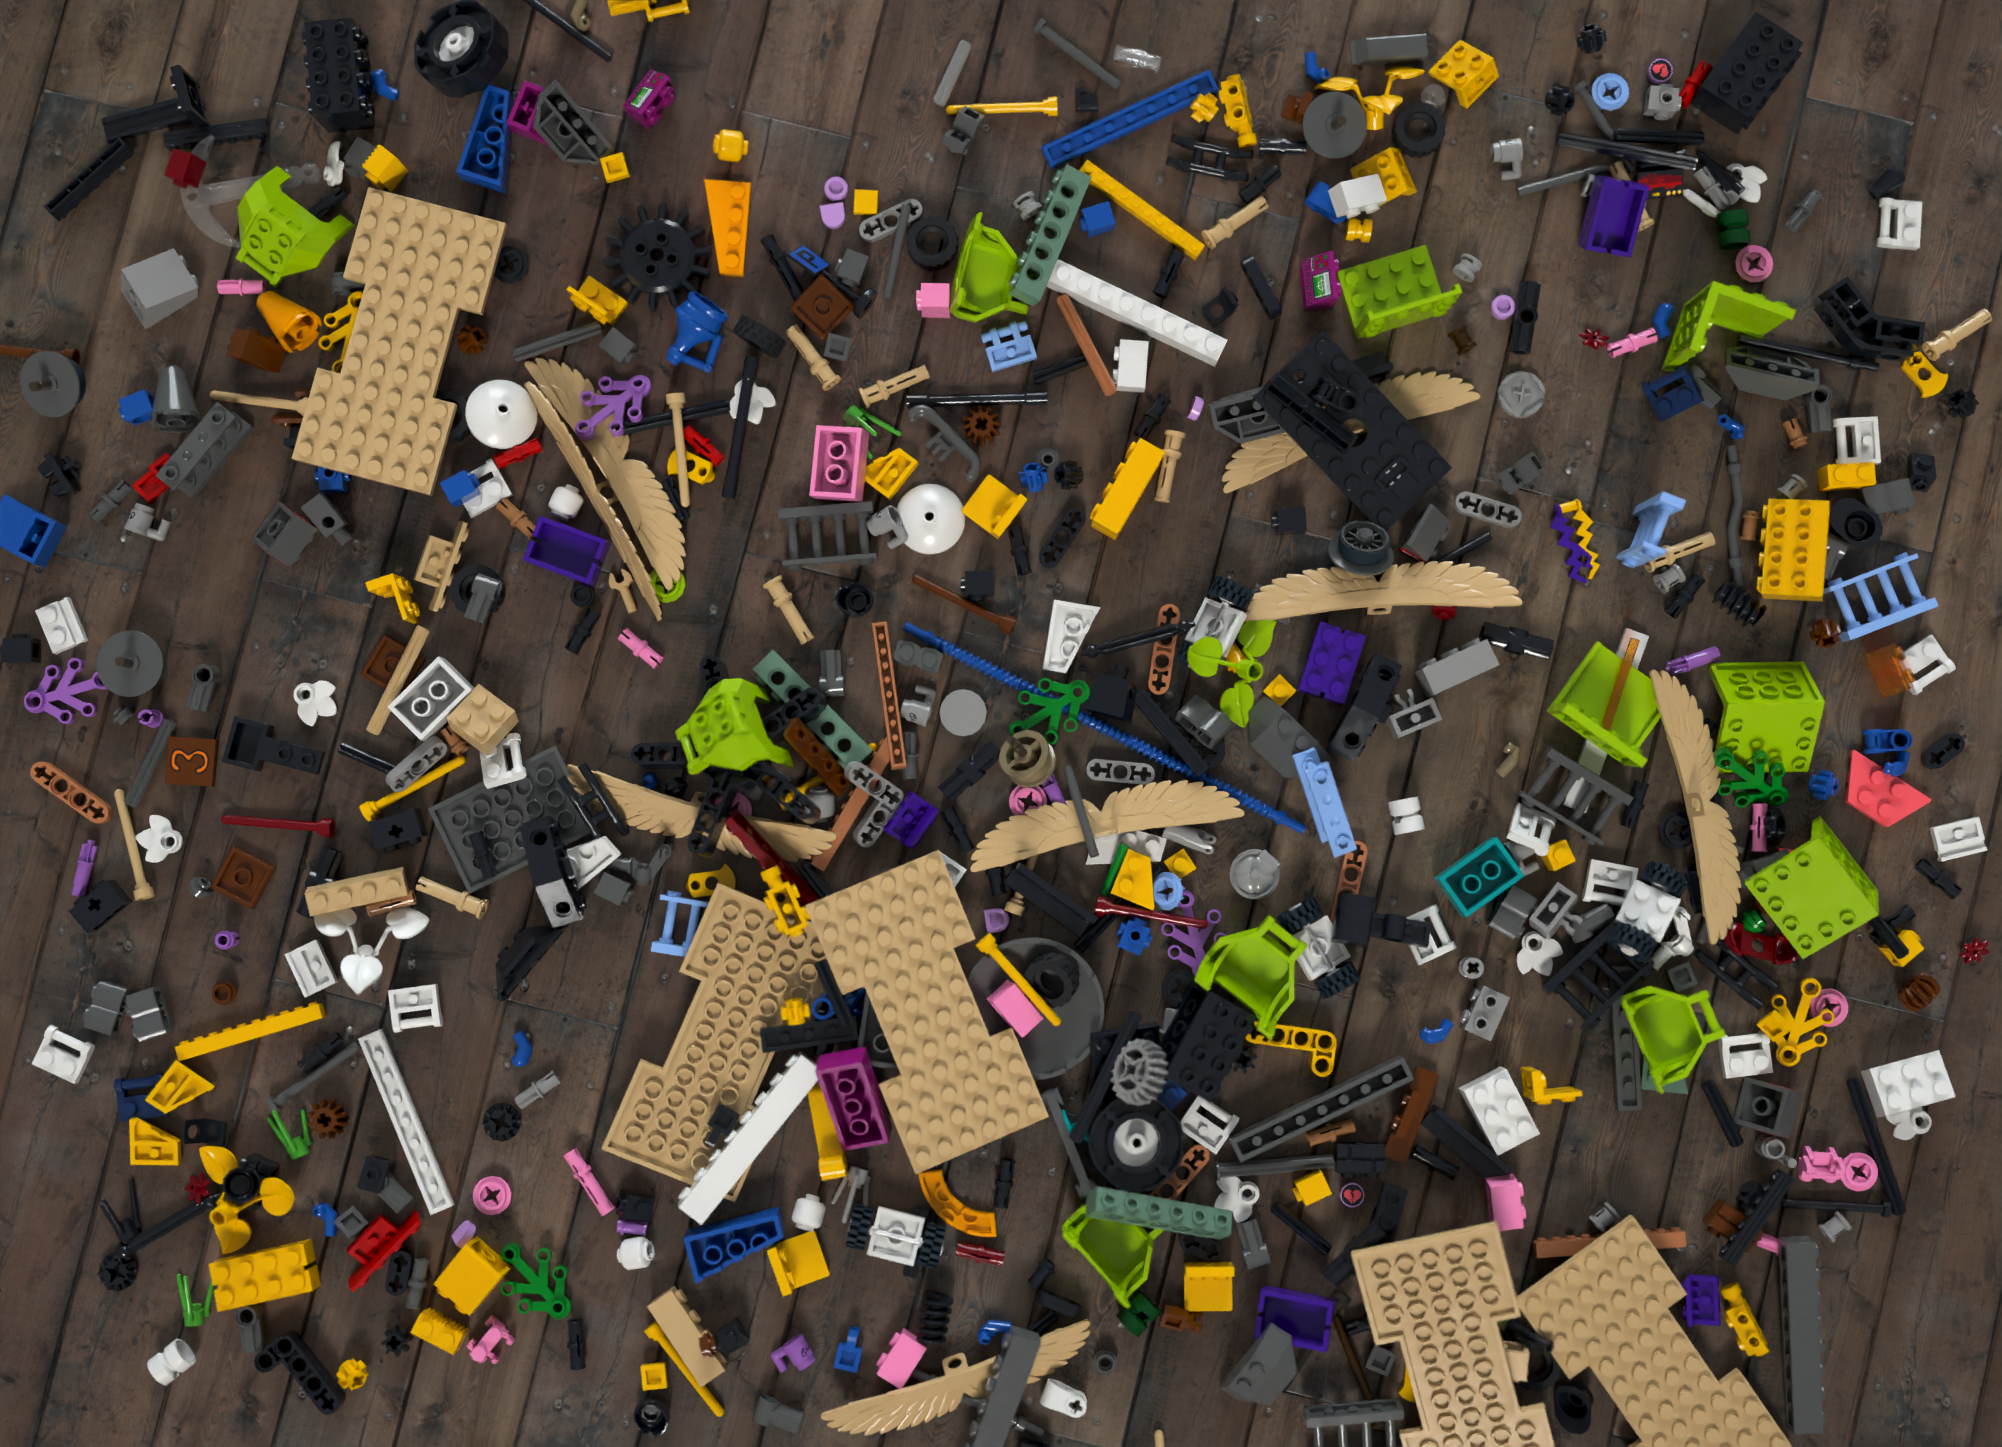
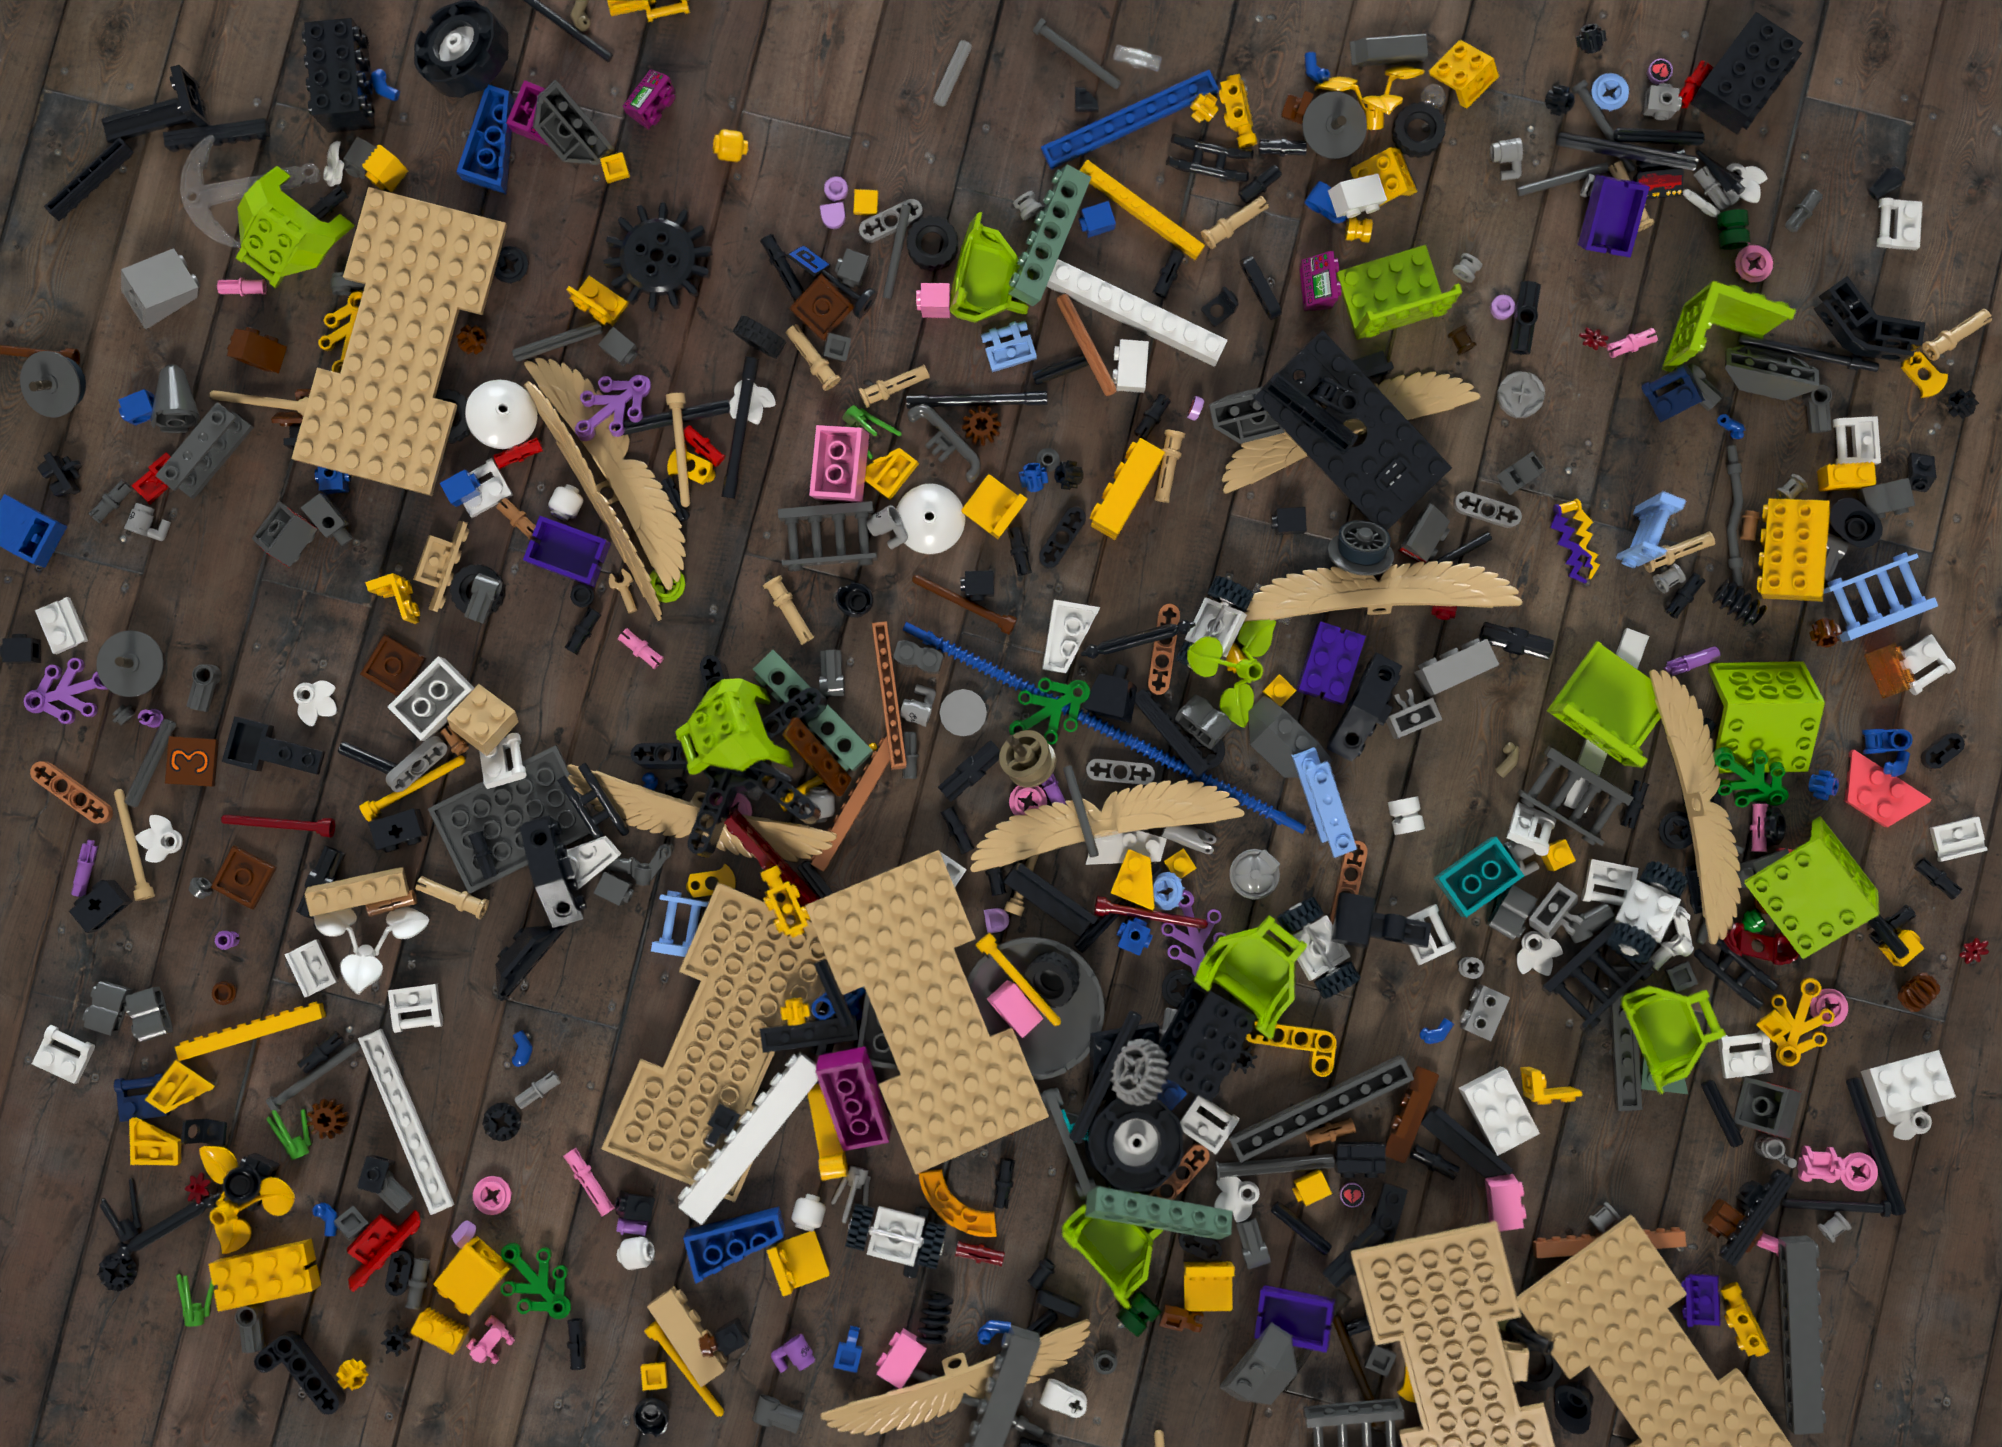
(168, 1365): white wheel -> none
(185, 169): dark red brick -> none
(289, 321): light orange cone -> none
(397, 680): tan axle -> none
(697, 322): blue piece -> none
(729, 218): light orange wing -> none
(881, 802): light grey beam -> none
(911, 820): dark purple bracket -> none
(964, 131): dark grey brick -> none
(1048, 106): yellow piece -> none
(1114, 869): green piece -> none
(1620, 683): clear orange bar -> none
(1660, 319): blue arm -> none
(1795, 434): medium nougat pin -> none

